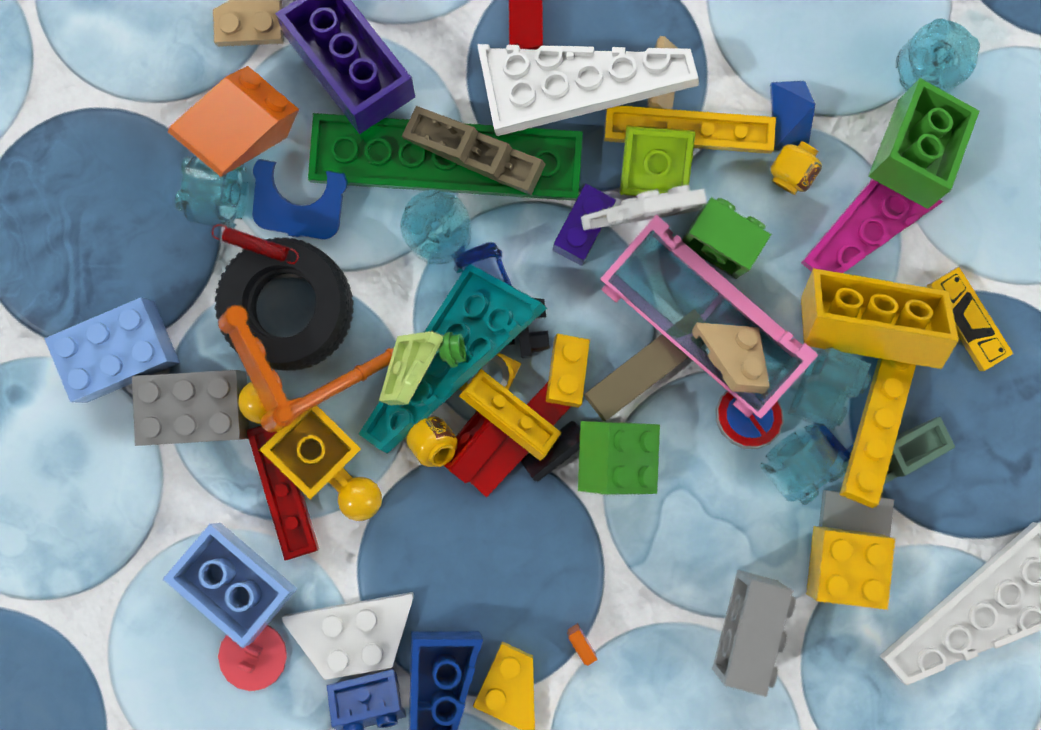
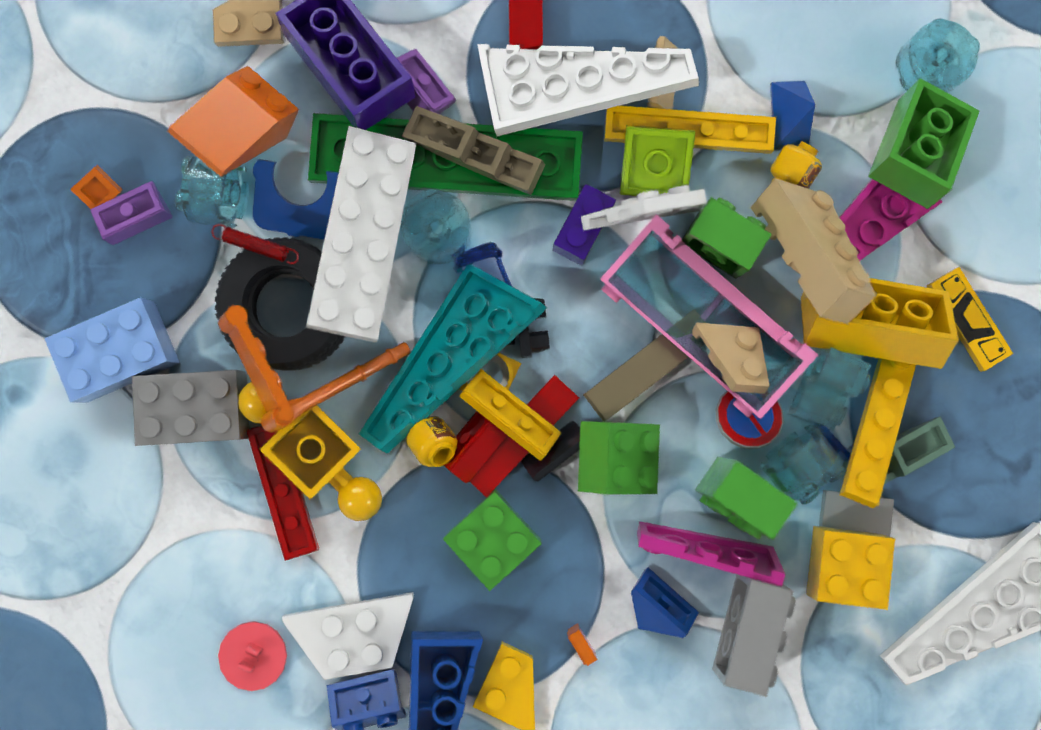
(96, 188): none -> orange plate
(130, 213): none -> medium lavender slope
(230, 584): light blue brick -> none
(361, 235): none -> white plate
(408, 365): yellowish green wing -> none
(428, 88): none -> medium lavender slope
(452, 349): bright green plate -> none
(492, 540): none -> bright green brick
(567, 370): yellow plate -> none
(660, 607): none -> blue slope
(722, 553): none -> dark pink wing
(745, 498): none -> bright green brick
(816, 248): none -> tan wedge

